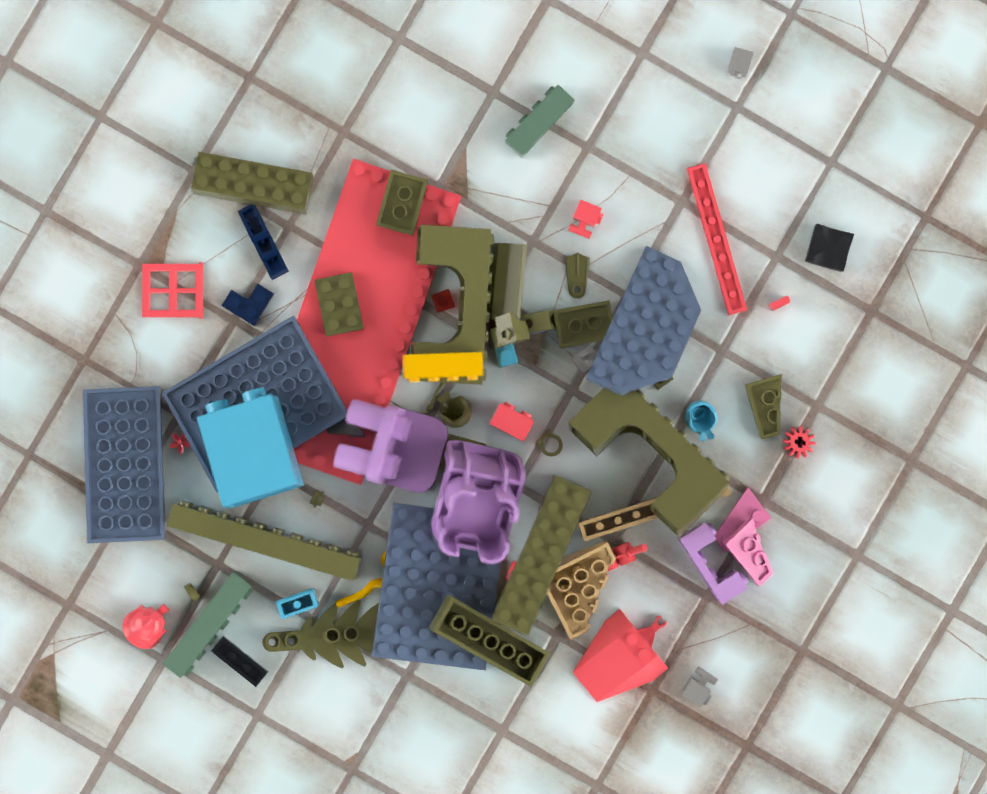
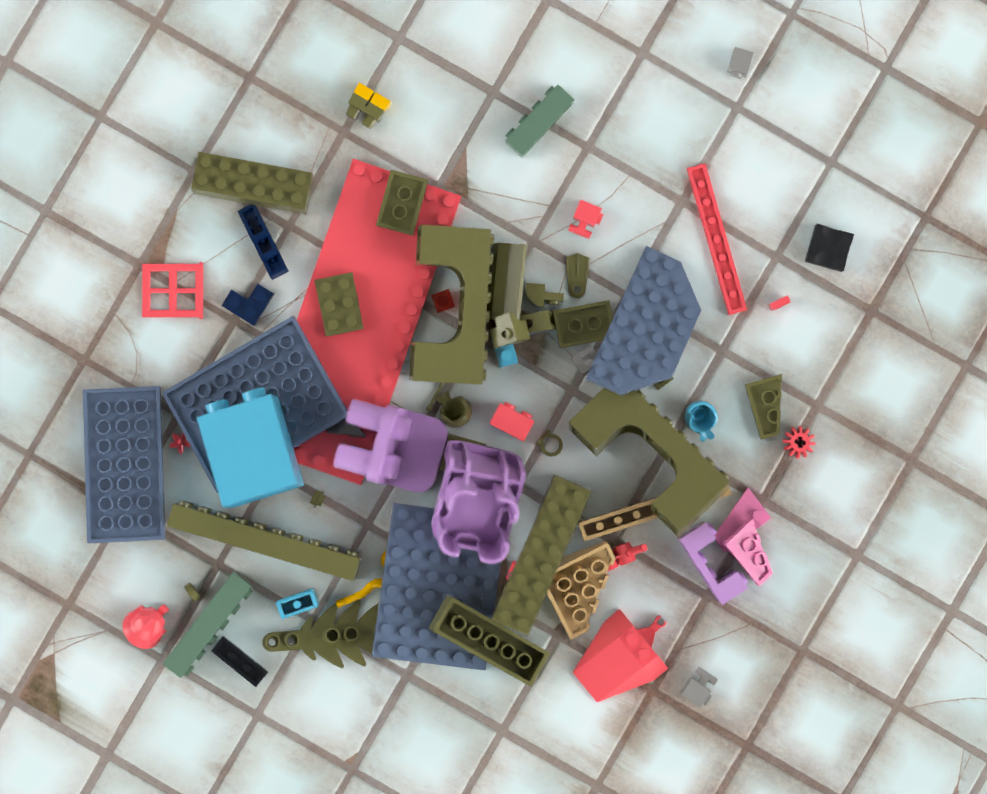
(368, 103): none -> olive hips
(442, 365): yellow brick -> none
(537, 295): none -> olive brick

